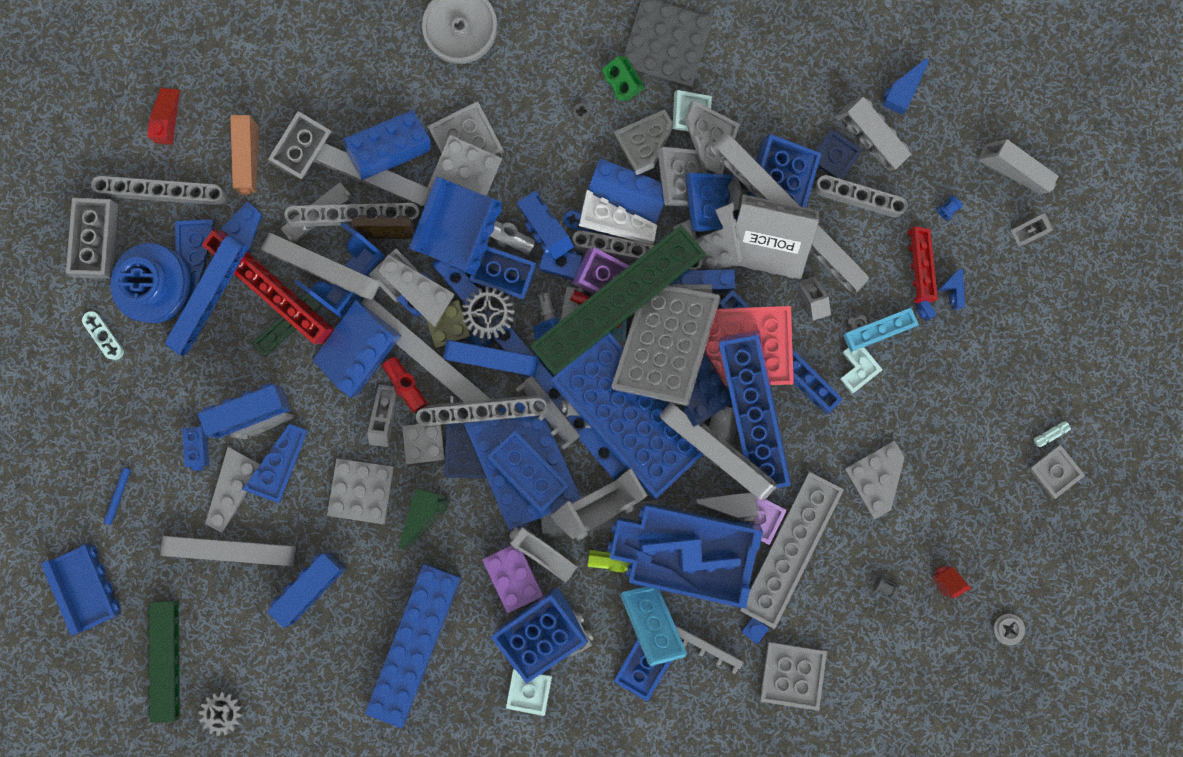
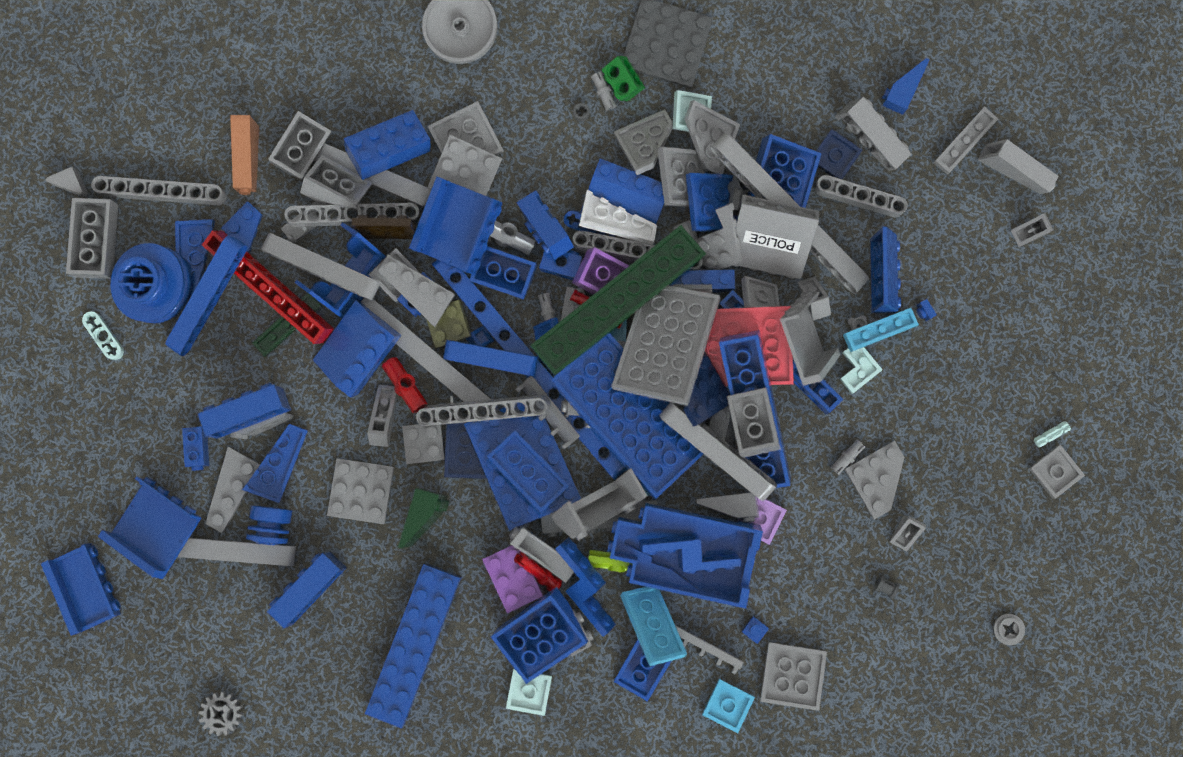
(69, 180): none -> light grey slope
(117, 496): blue piece -> none
(152, 529): none -> blue panel
(163, 116): red slope -> none
(164, 661): dark green brick -> none
(269, 525): none -> blue wheel
(334, 184): none -> light grey slope
(480, 312): light grey gear -> none
(542, 575): none -> red pin
(582, 590): none -> blue bracket
(603, 91): none -> light grey pin
(728, 705): none -> medium azure plate
(753, 422): none -> light grey slope
(759, 293): none -> light grey tile
(791, 549): light grey plate -> none
(804, 341): none -> light grey panel
(847, 457): none -> light grey pin
(885, 272): none -> blue slope
(907, 532): none -> light grey slope
(923, 264): red hinge -> none
(949, 208): blue bush -> none
(950, 581): red slope -> none
(955, 284): blue slope -> none
(965, 140): none -> light grey plate

